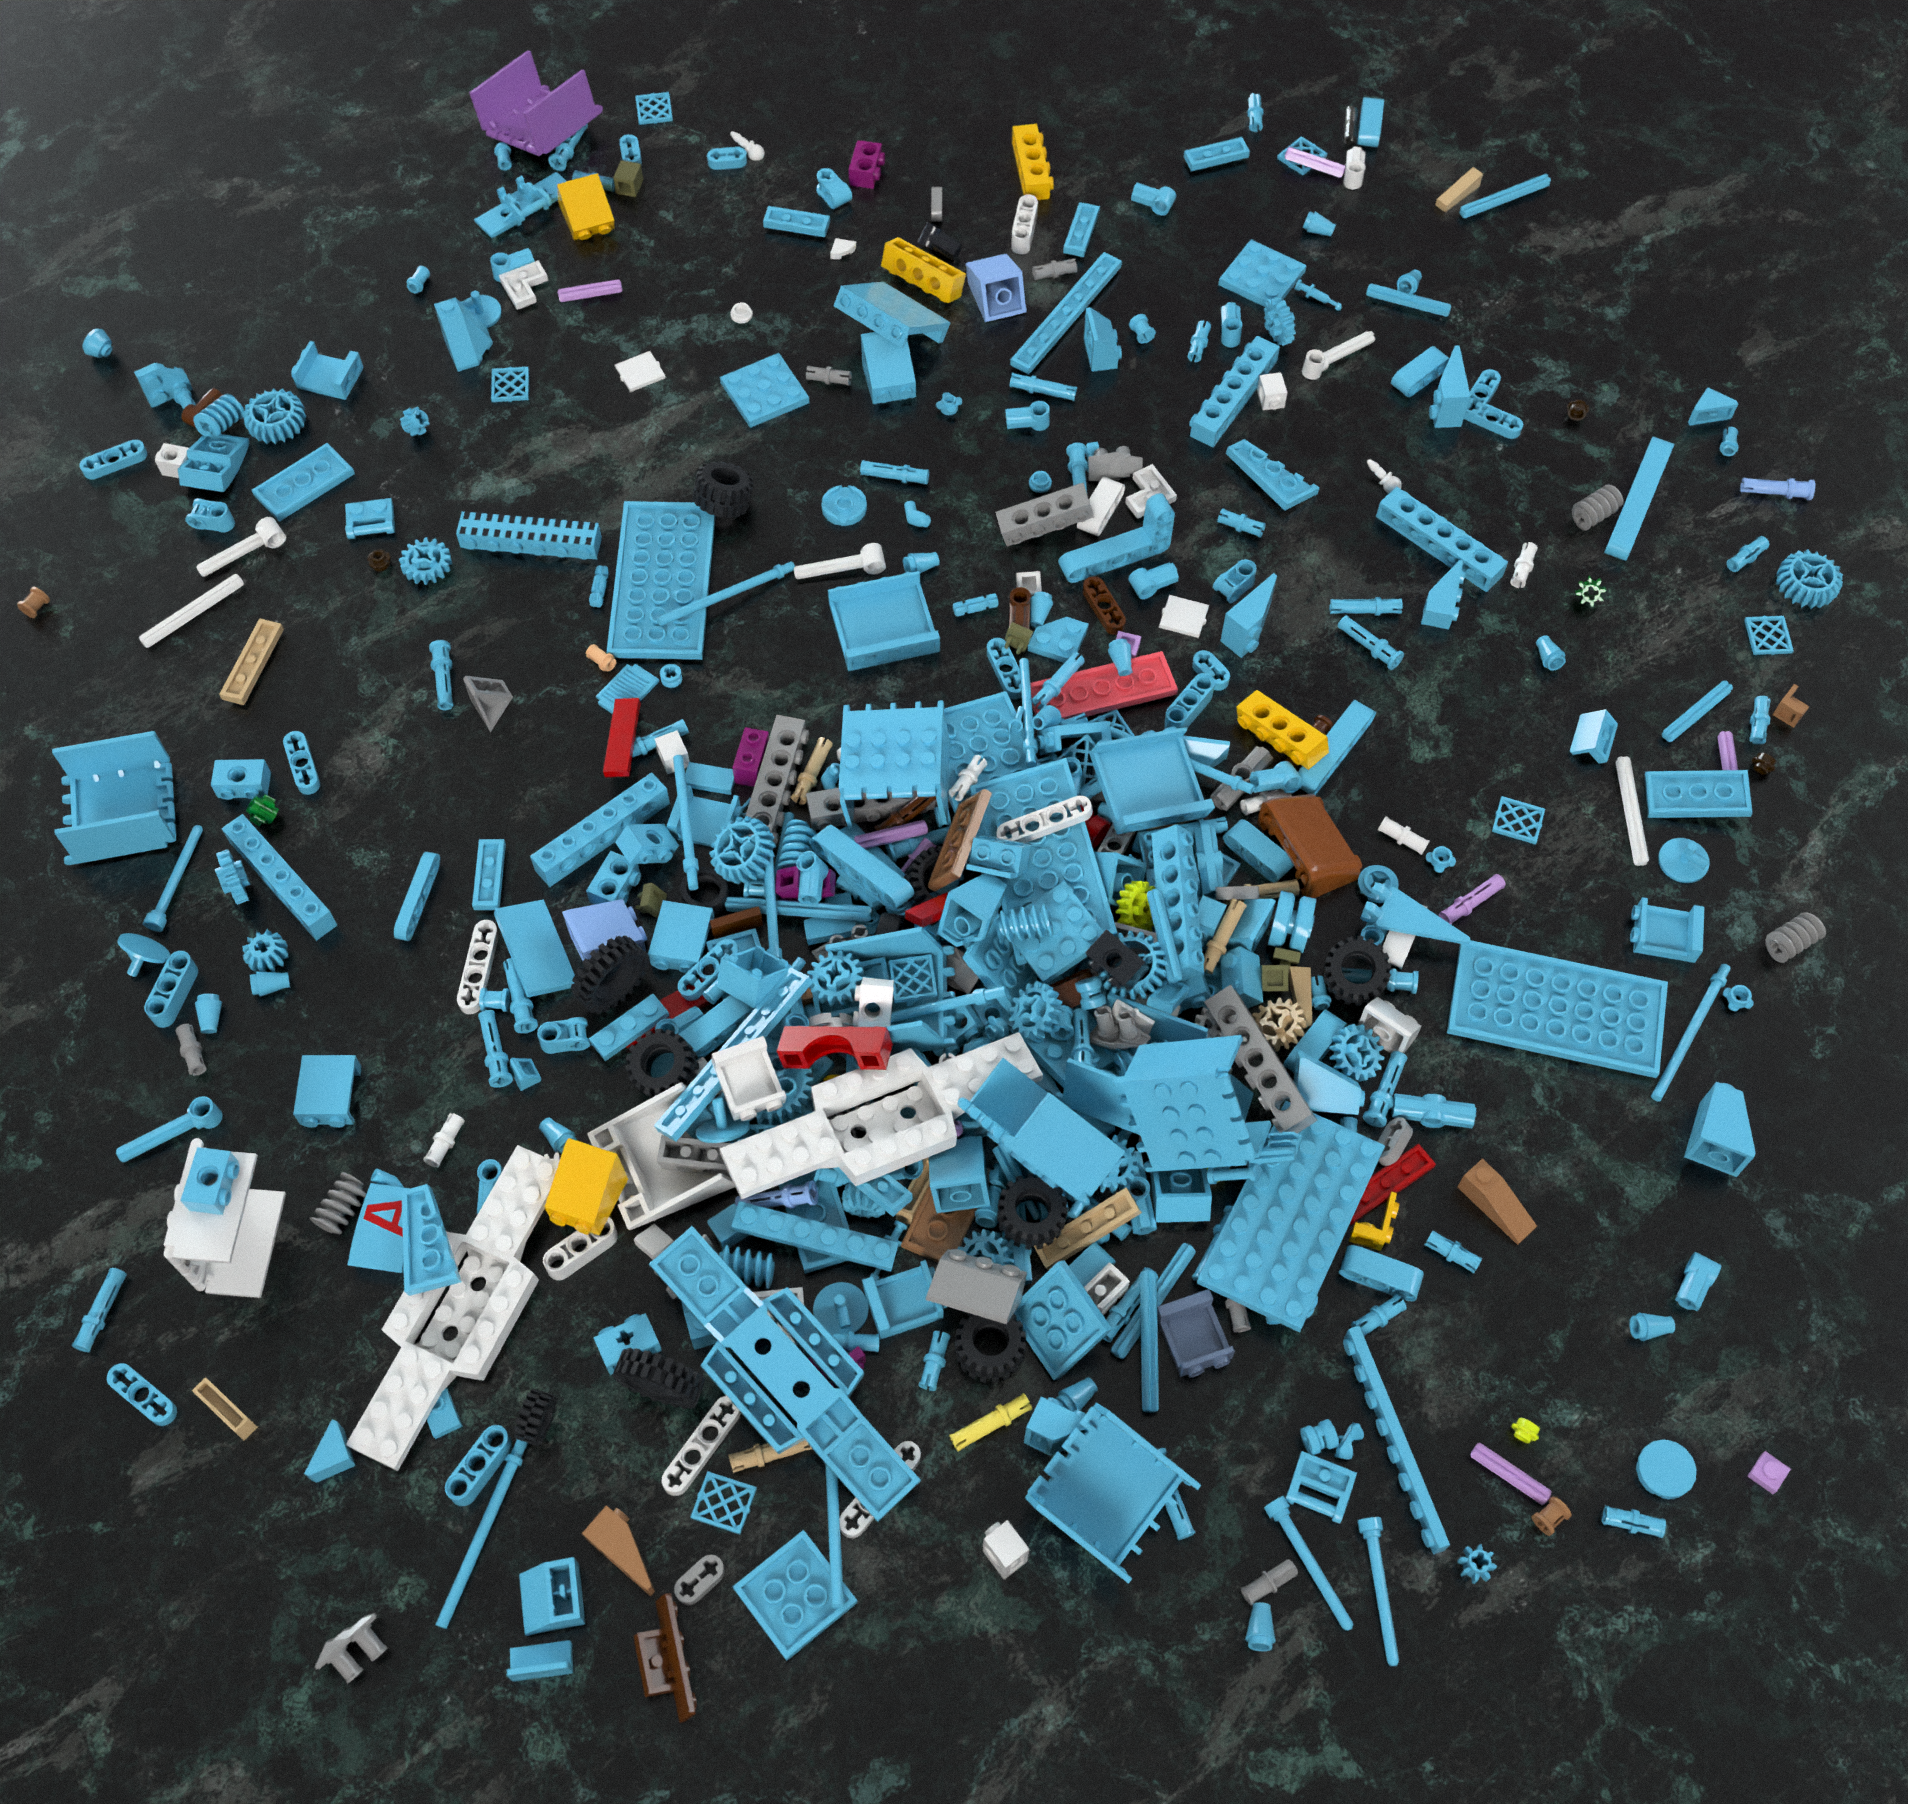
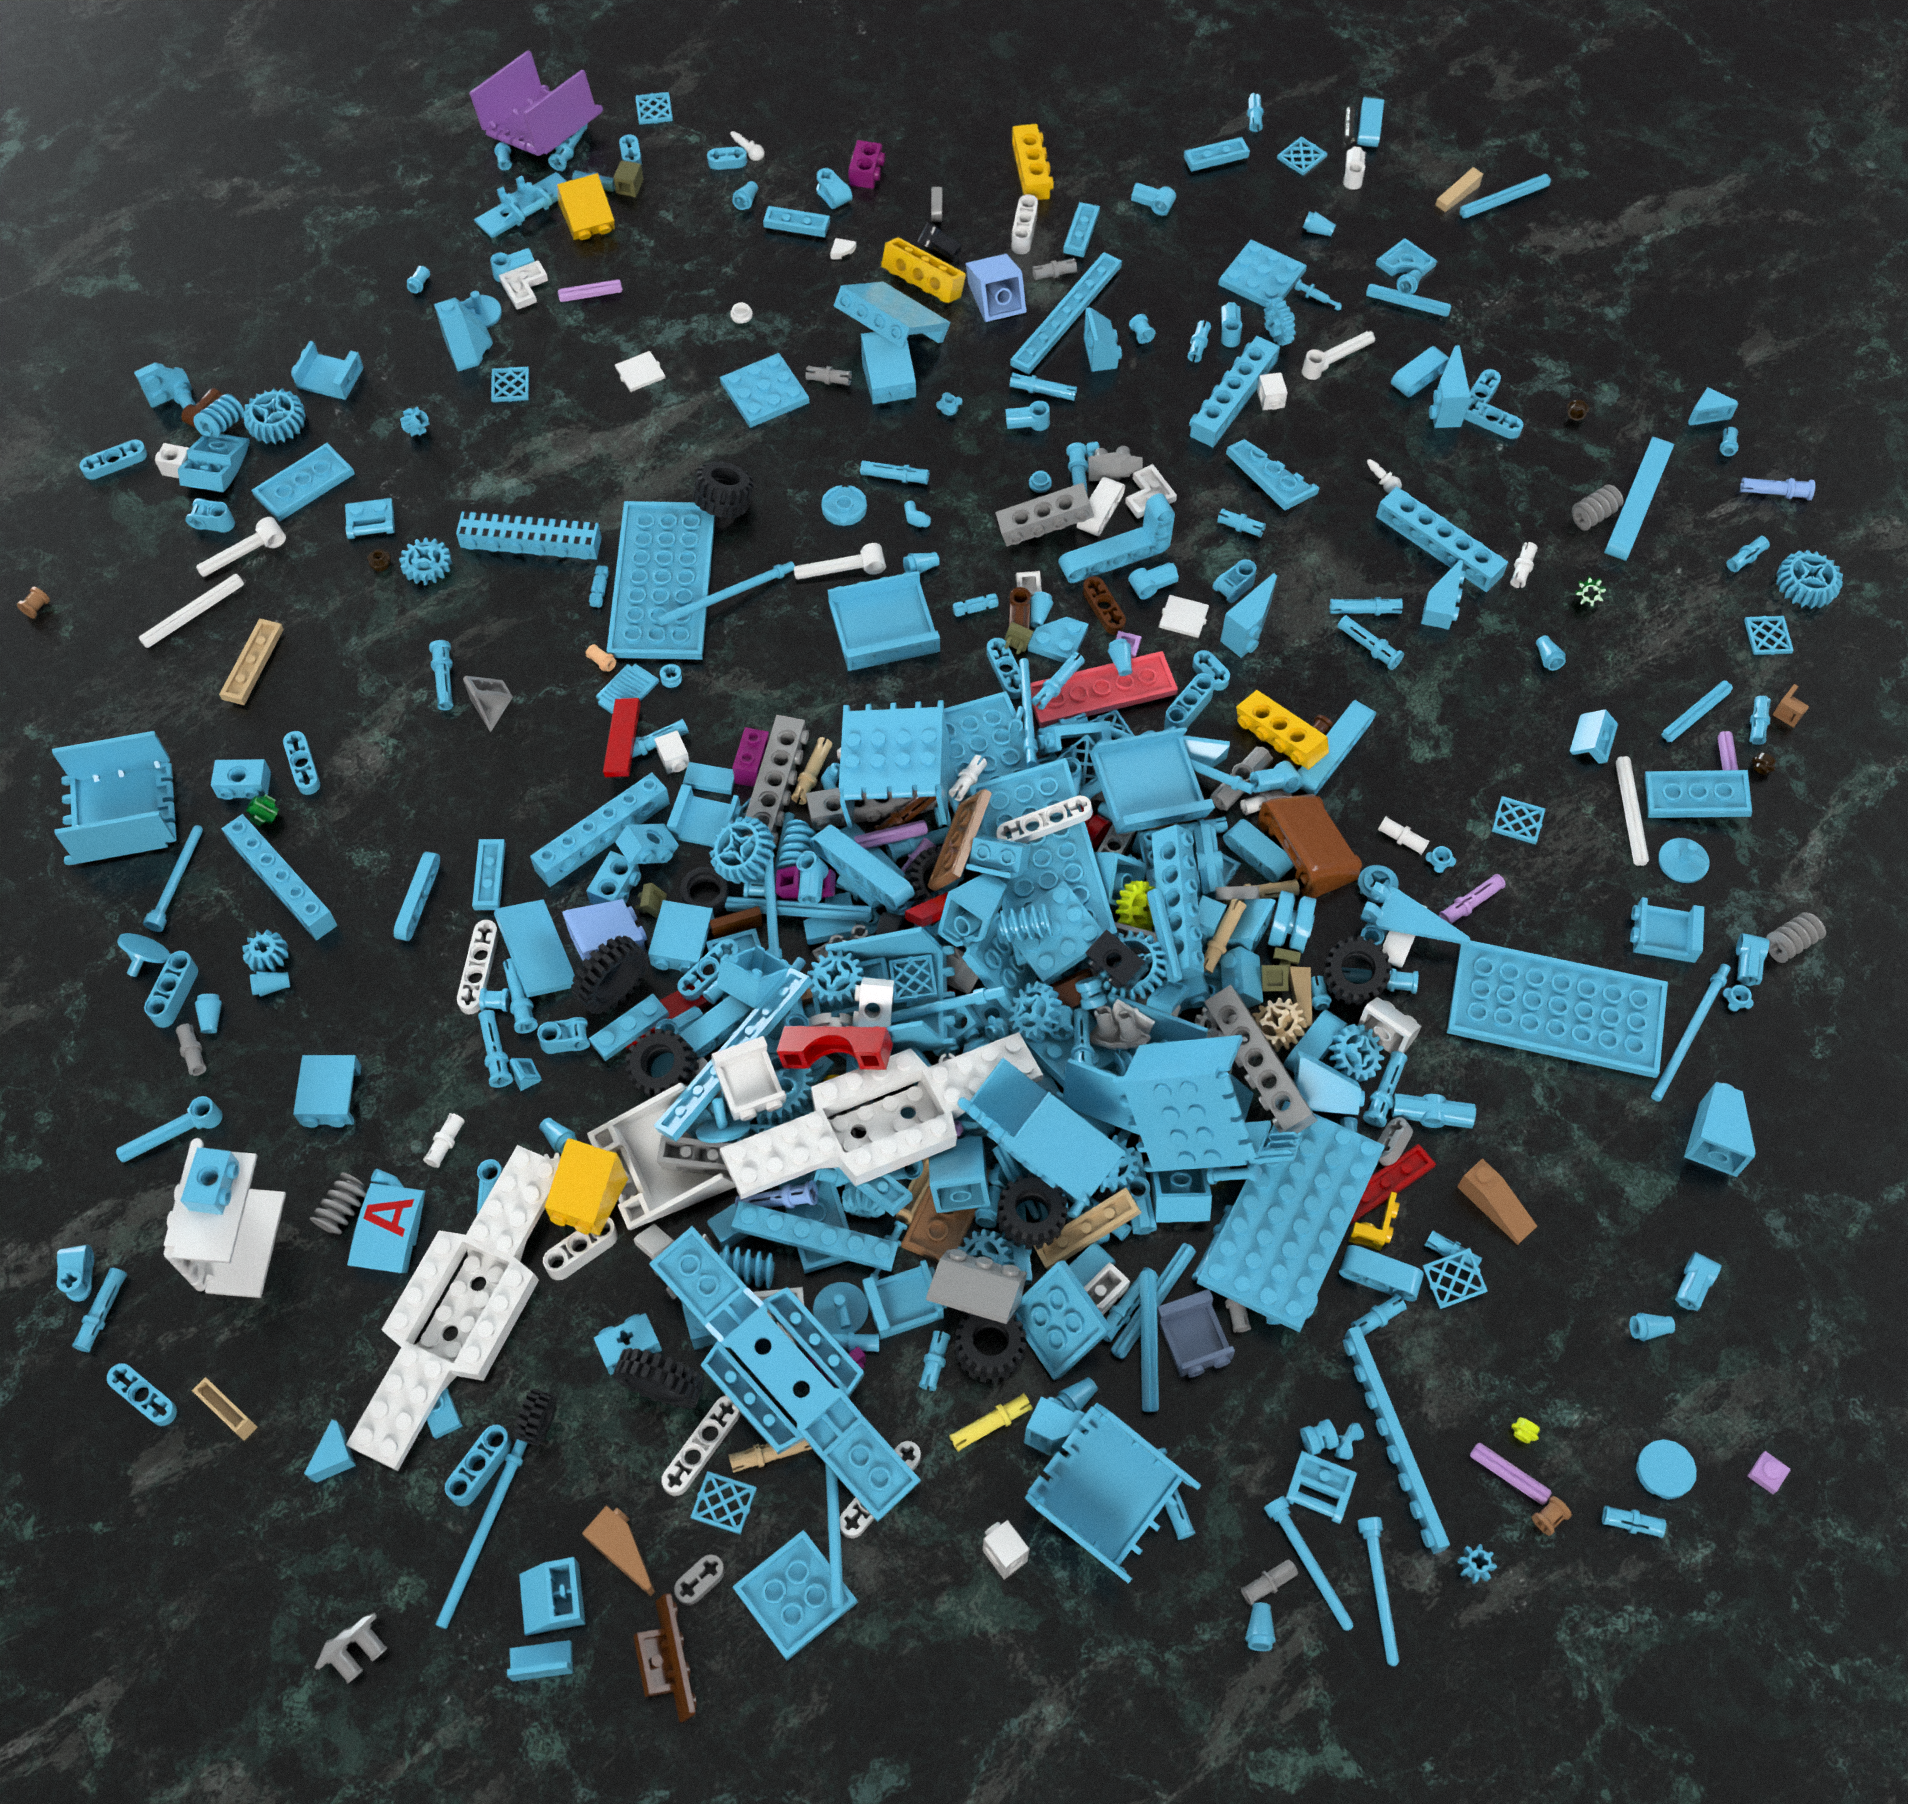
(75, 1271): none -> medium azure piece
(97, 344): medium azure cone -> none
(232, 876): medium azure gear -> none
(426, 1247): medium azure wing -> none
(690, 863): medium azure bar -> none
(745, 195): none -> medium azure cone
(1046, 717): medium azure cone -> none
(1314, 162): axle -> none
(1405, 258): none -> medium azure tile
(1475, 1270): none -> medium azure window
(1752, 953): none -> medium azure piece

